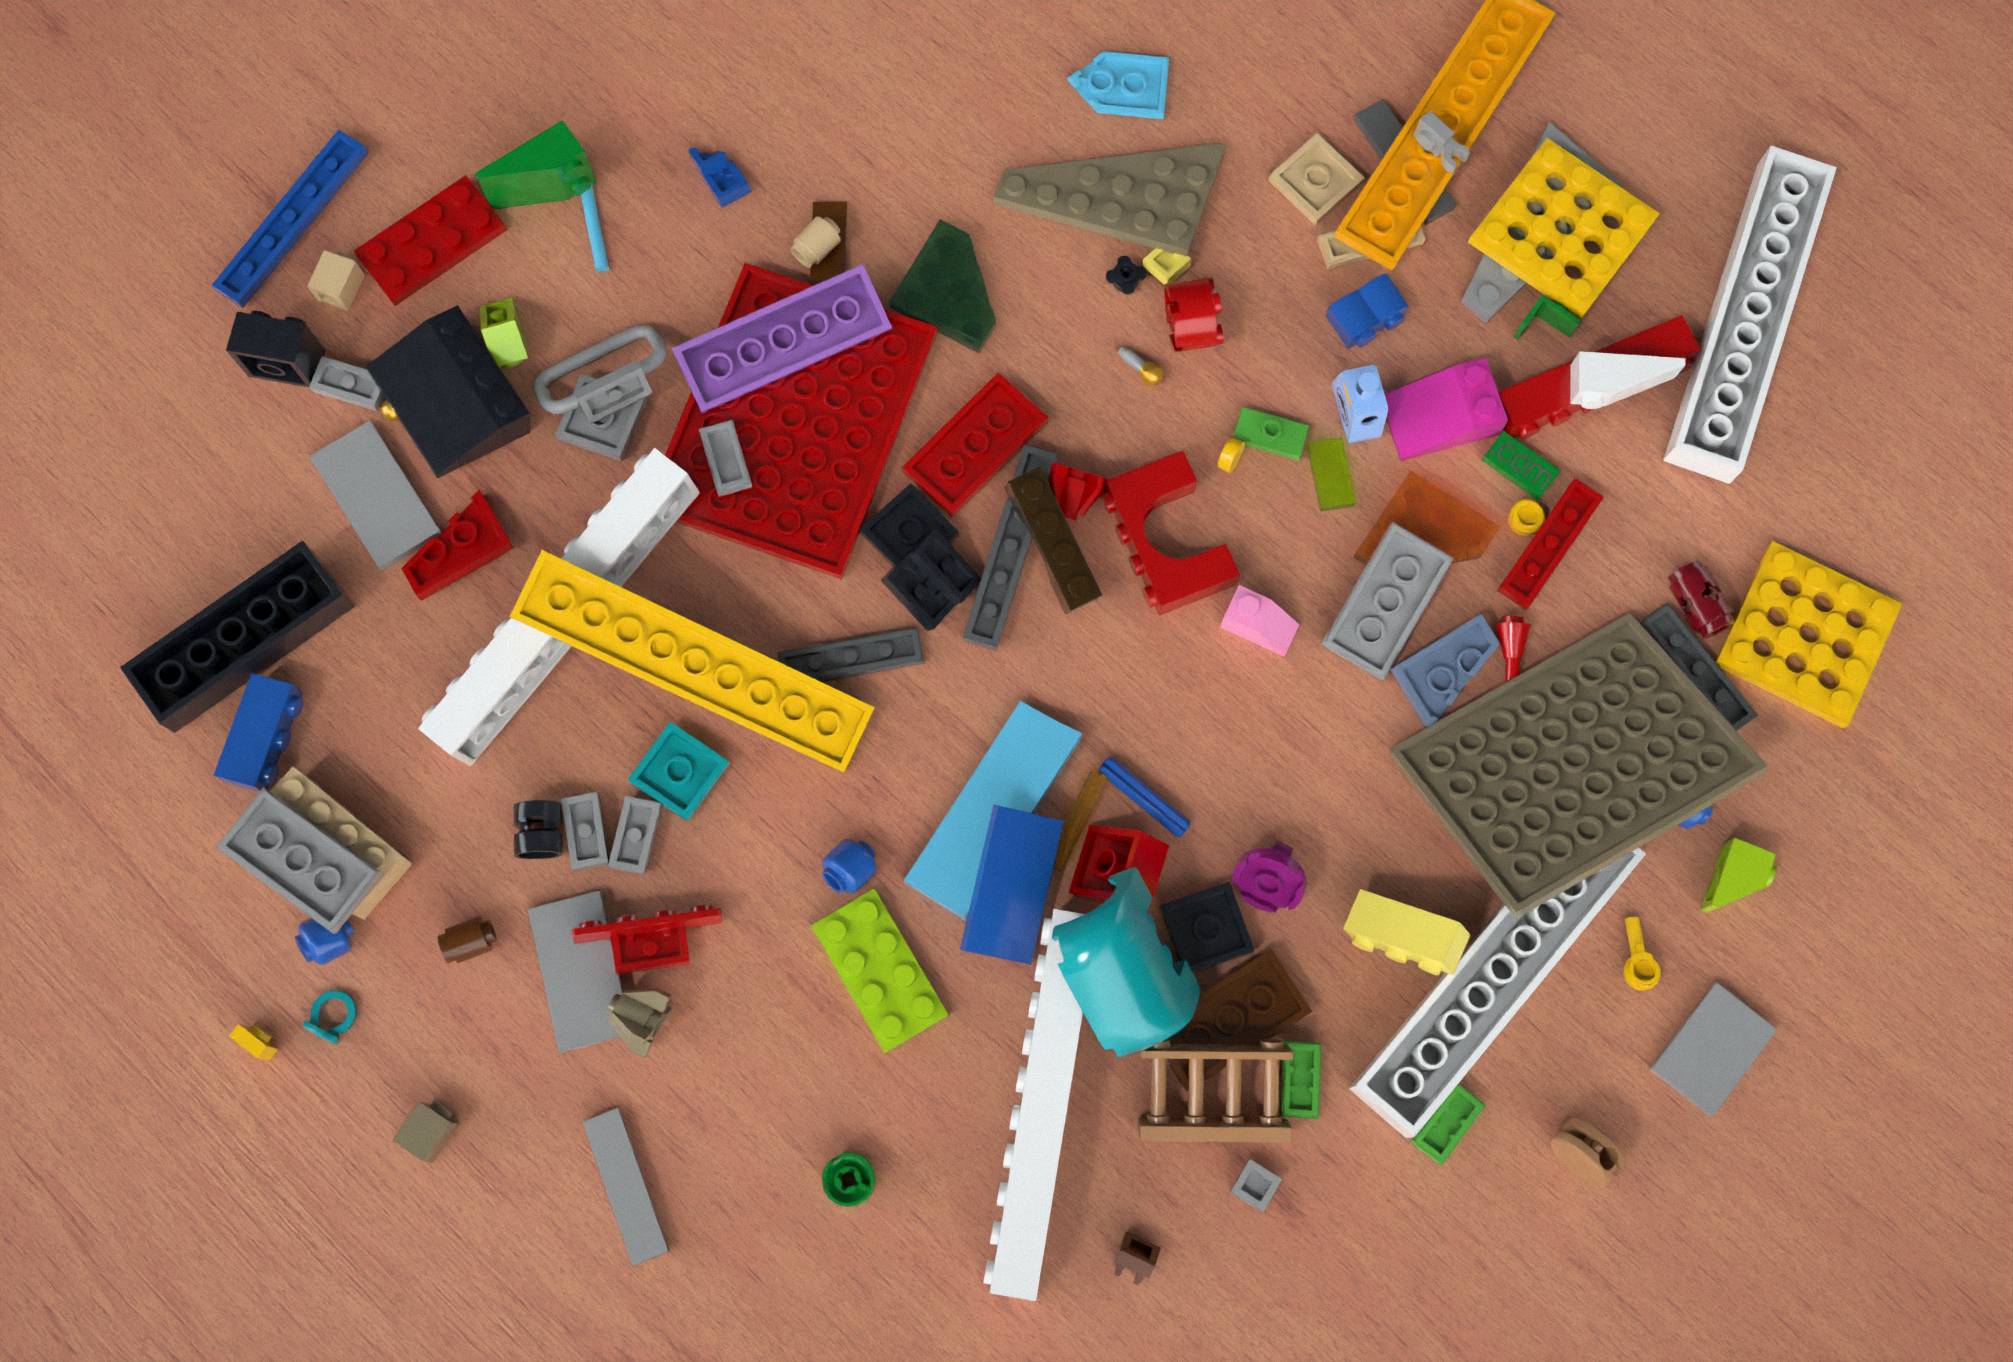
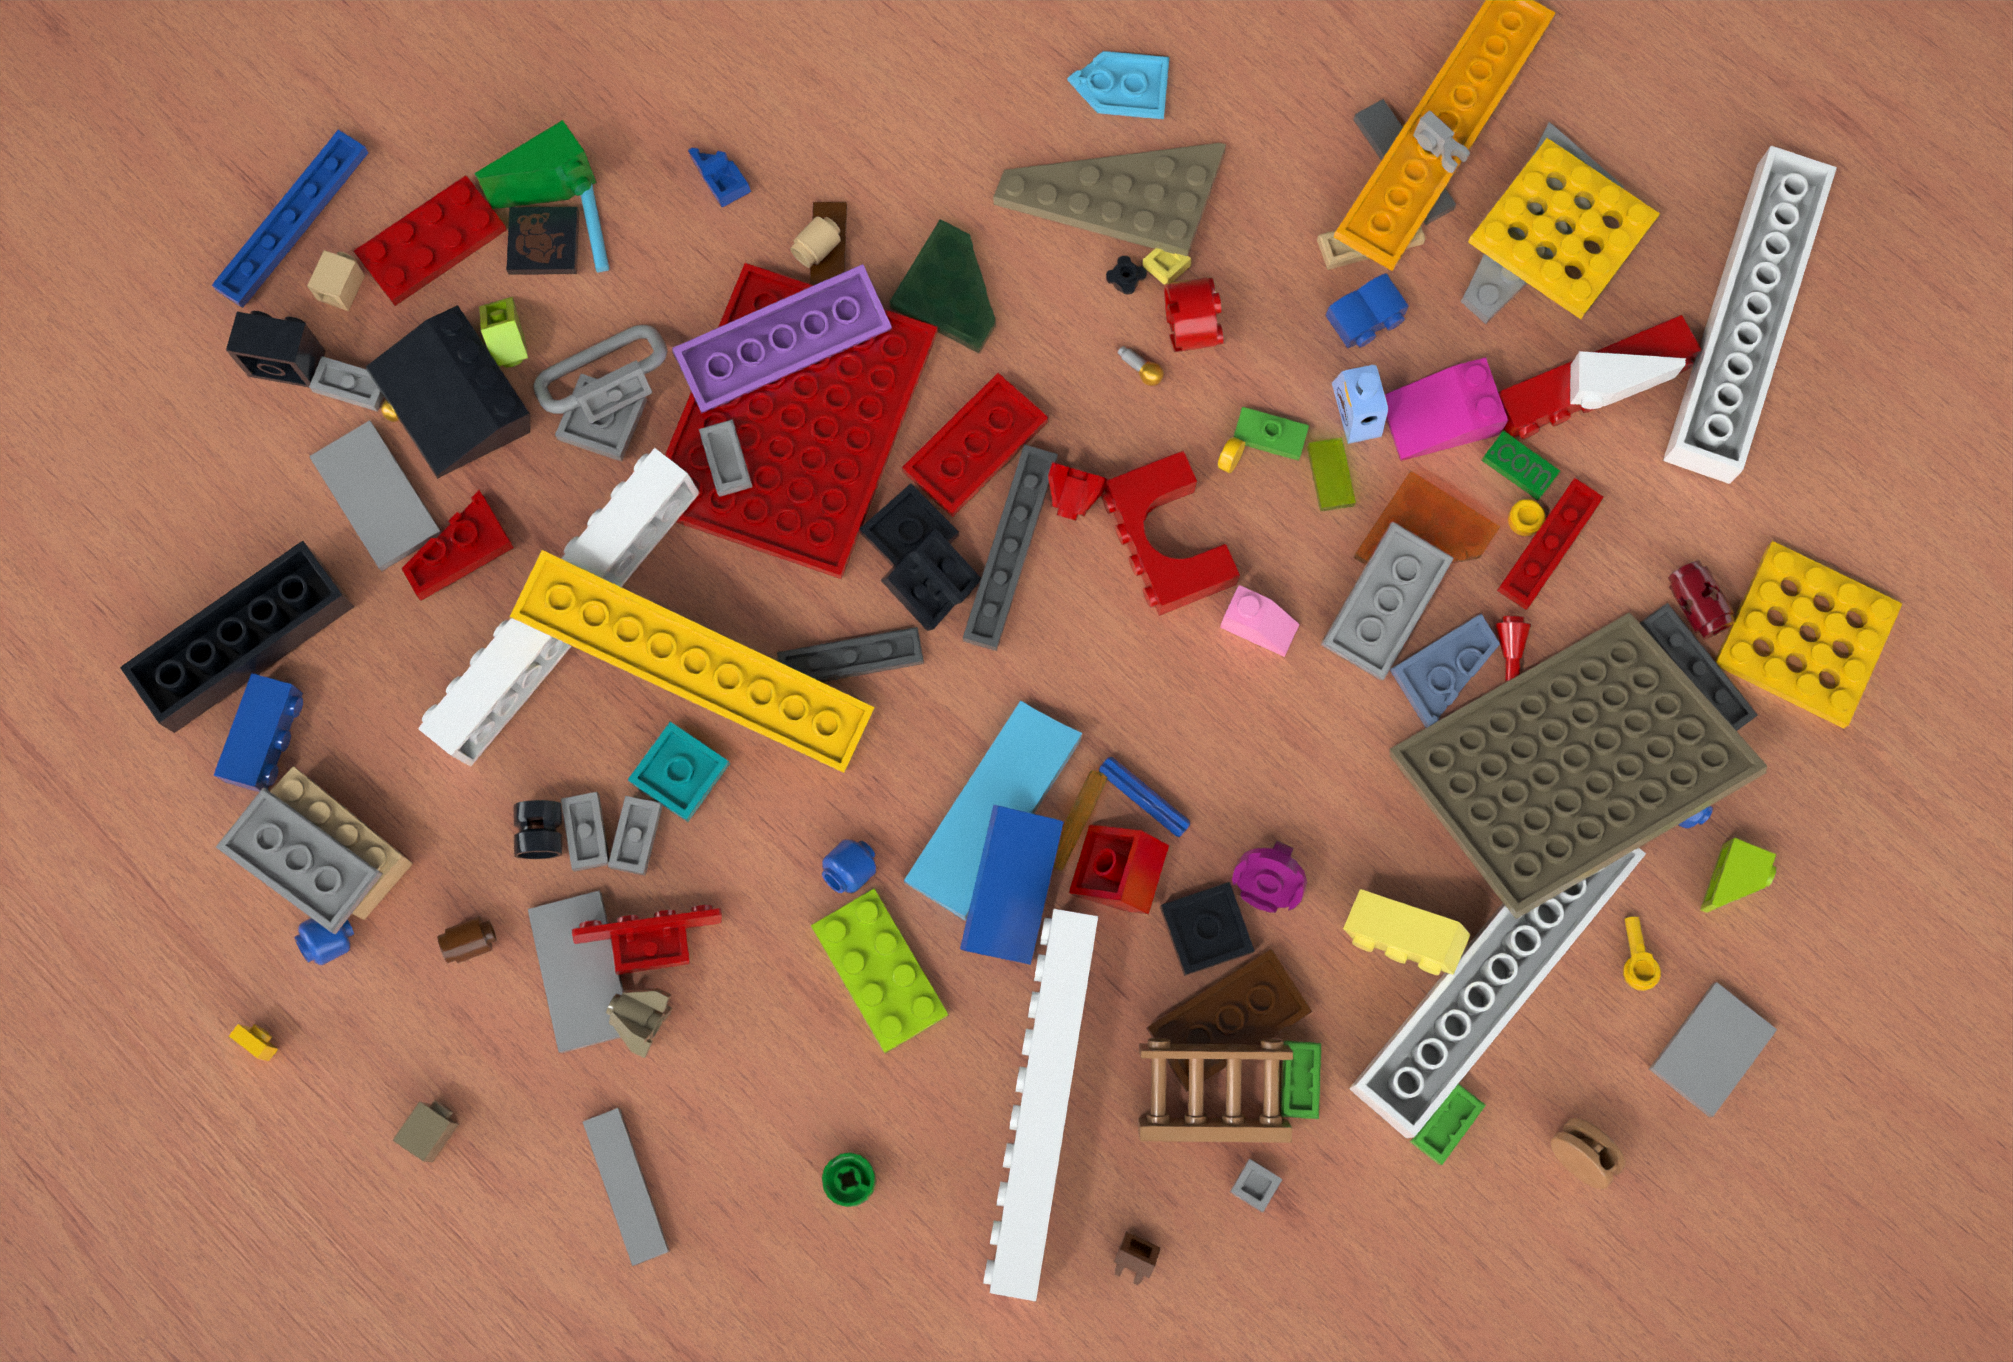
(332, 1034): teal piece -> none
(542, 240): none -> tile
(1058, 547): dark brown arch -> none
(1124, 972): teal piece -> none
(1316, 179): tan tile -> none
(1553, 314): green bracket -> none

